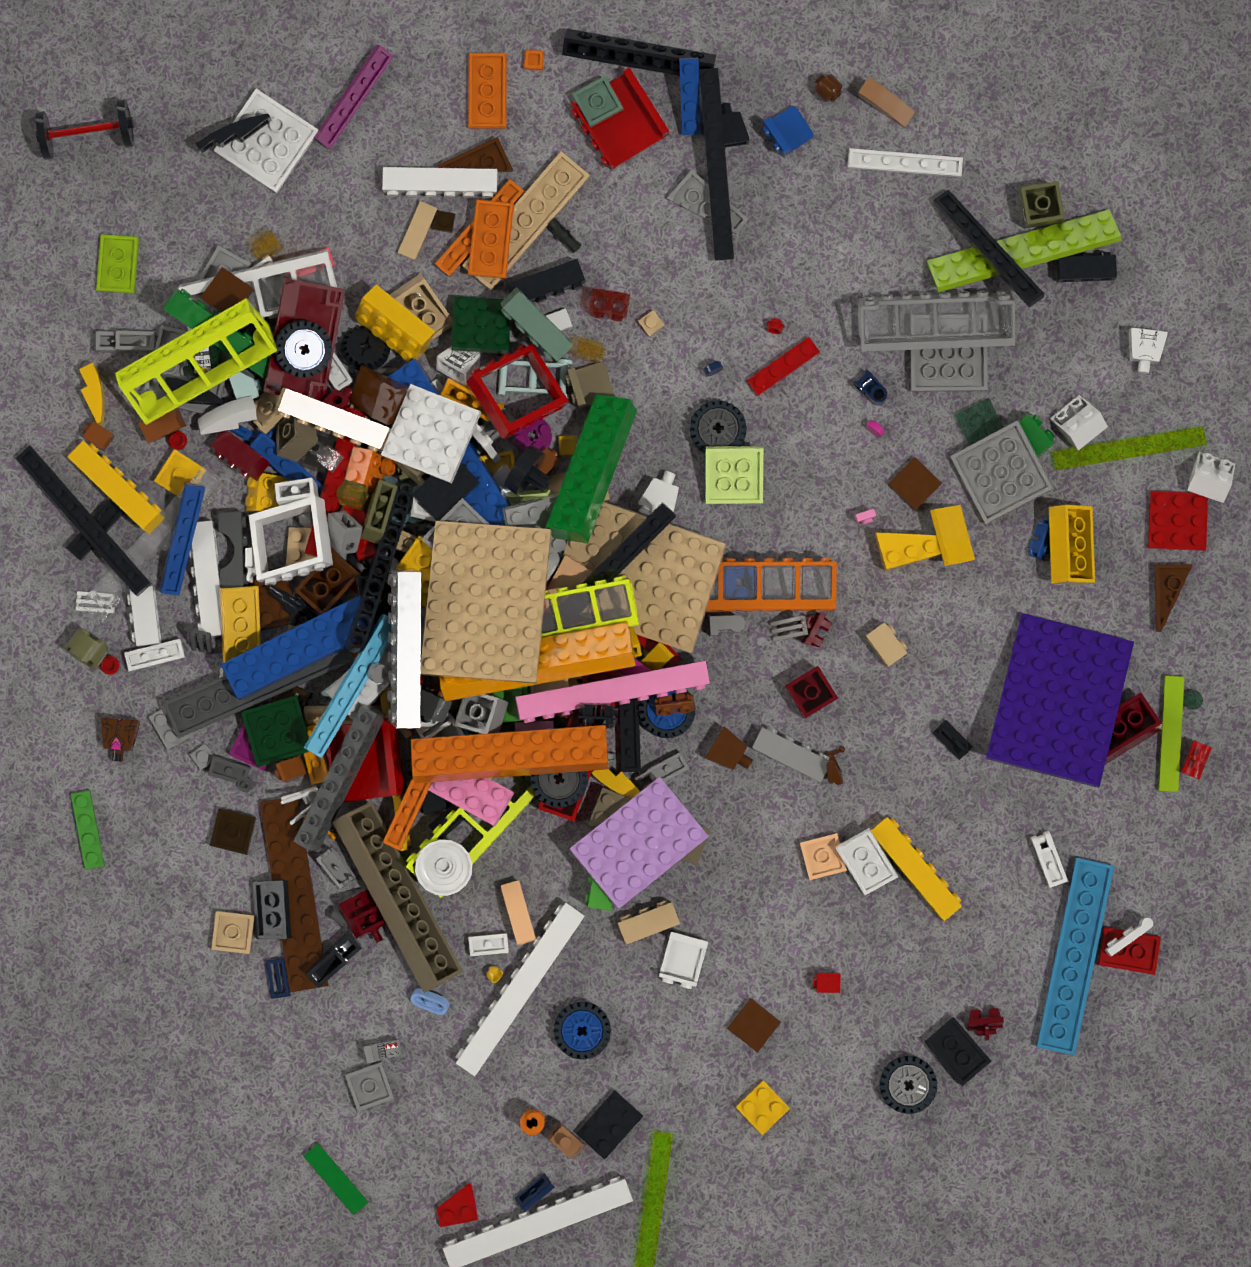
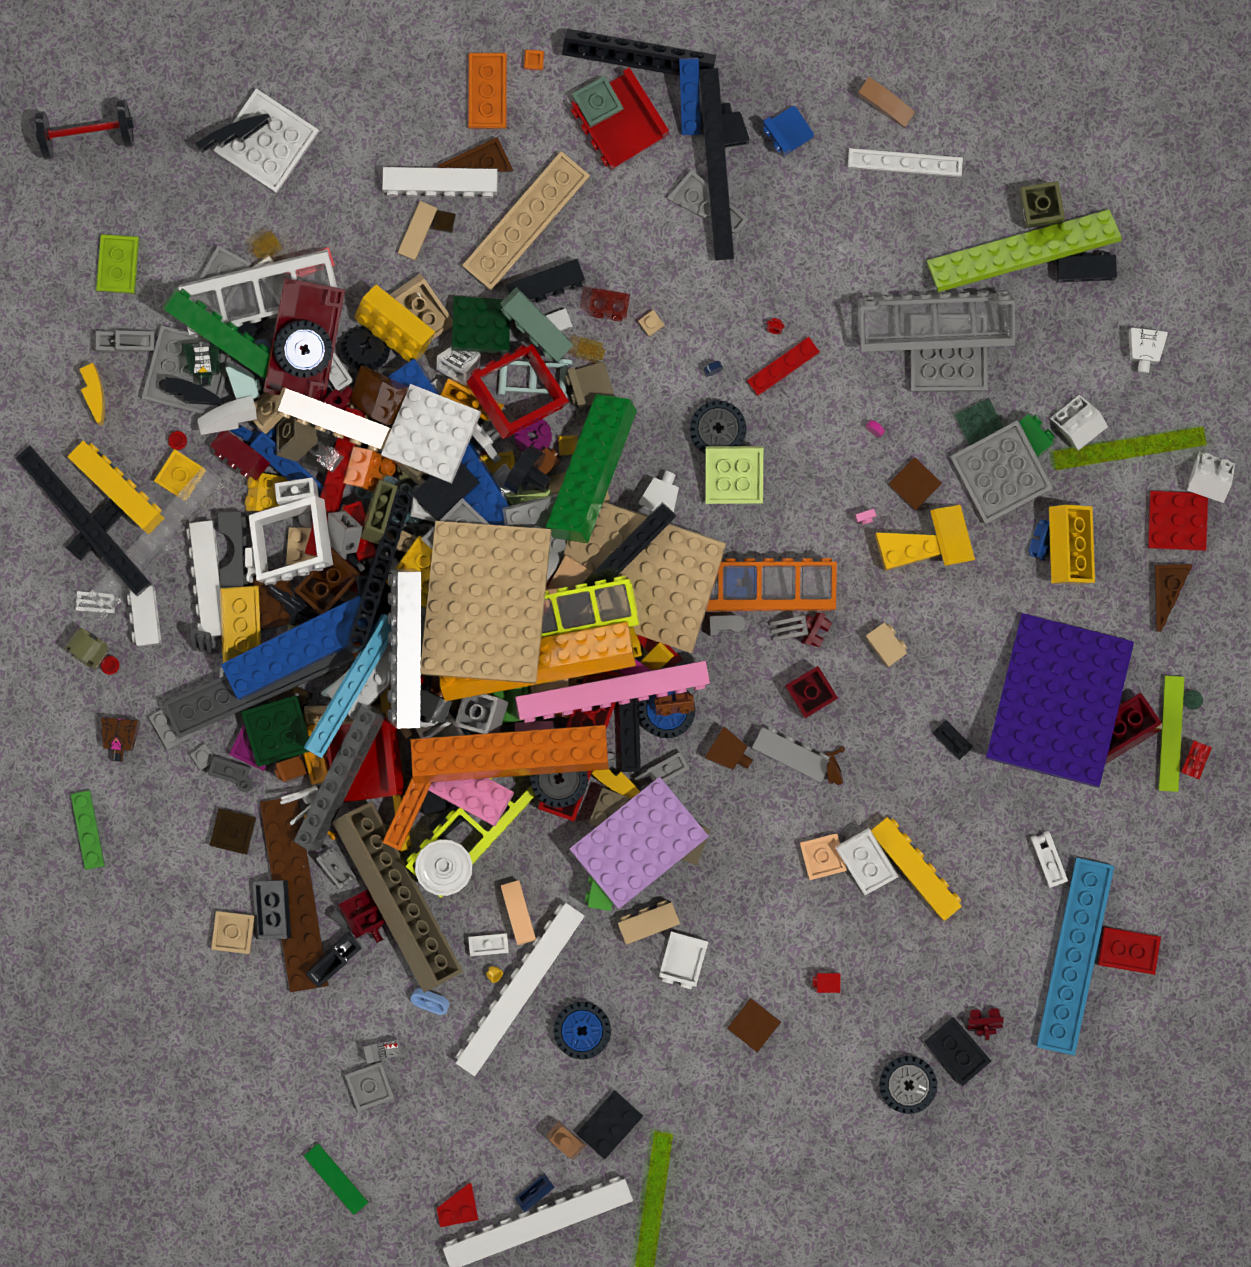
(98, 435): dark orange brick -> none
(154, 655): white plate -> none
(162, 426): dark orange brick -> none
(182, 539): blue plate -> none
(185, 348): neon yellow window -> none
(225, 291): reddish brown tile -> none
(270, 978): dark blue tile -> none
(352, 494): clear yellow brick -> none
(353, 96): magenta plate -> none
(377, 672): light grey tile -> none
(461, 247): orange plate -> none
(491, 239): orange tile -> none
(536, 1128): orange piece -> none
(564, 235): pearl dark grey pin -> none
(589, 720): black hinge -> none
(762, 1107): yellow plate -> none
(828, 88): reddish brown head -> none
(869, 385): dark blue piece -> none
(989, 248): black plate -> none
(1129, 936): white plate -> none

